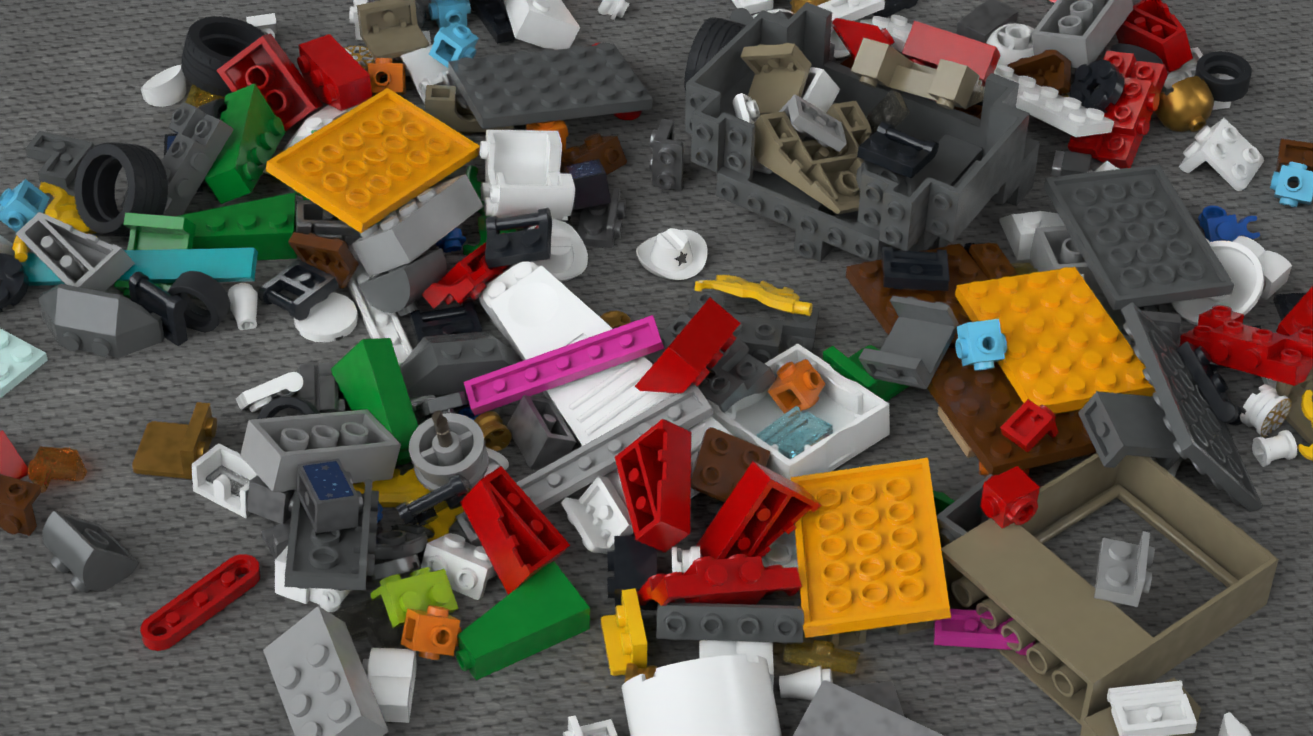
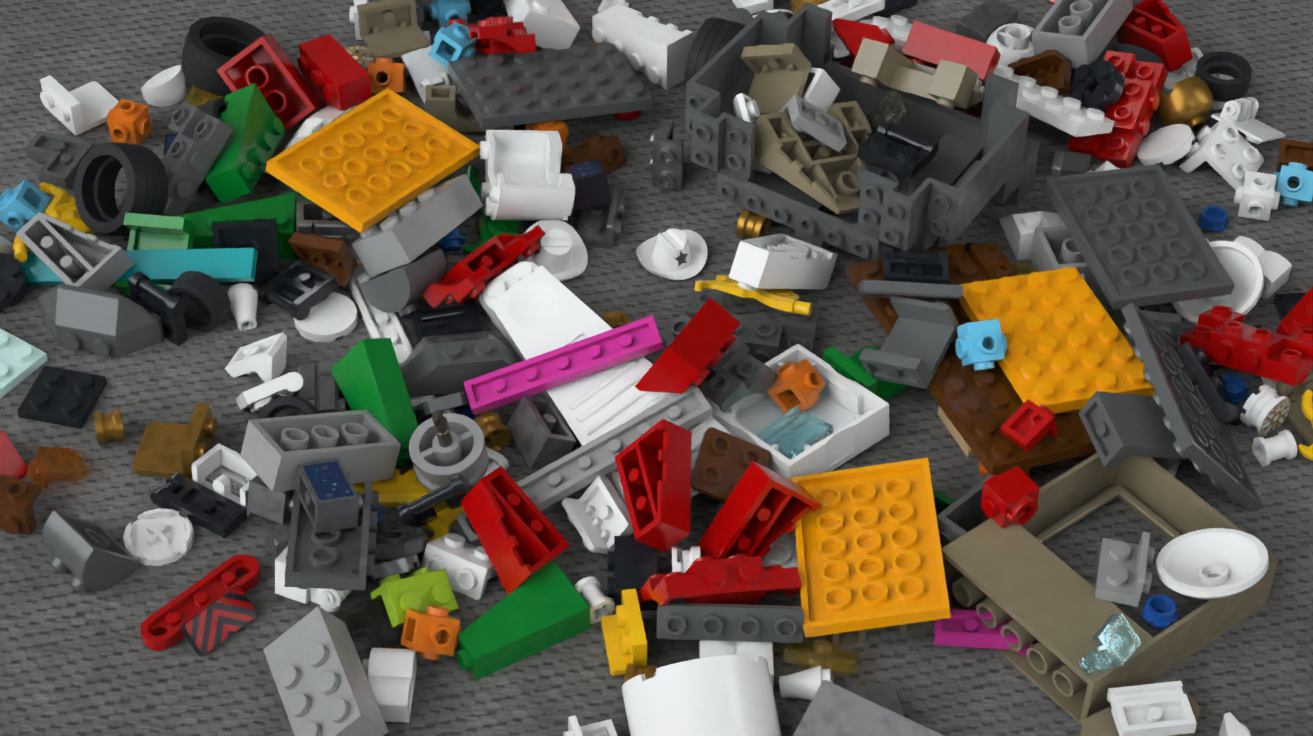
(62, 397): none -> black plate
(79, 108): none -> white bracket
(109, 426): none -> pearl gold wheel
(129, 122): none -> orange brick
(159, 537): none -> white tile
(200, 504): none -> black plate
(218, 620): none -> tile
(255, 234): none -> black plate
(263, 357): none -> white slope
(265, 23): white tile -> none
(499, 35): none -> red bracket
(520, 245): black plate -> none
(595, 598): none -> white bush
(645, 43): none -> white wedge
(752, 225): none -> pearl gold wheel
(781, 263): none -> white wedge
(921, 291): none -> dark grey tile
(1115, 645): none -> clear light blue plate
(1159, 611): none -> blue plate
(1166, 145): none -> white tile
(1212, 563): none -> white dish
(1227, 229): blue plate -> none
(1236, 388): none -> blue plate
(1241, 115): none -> white hinge
(1257, 195): none -> white brick

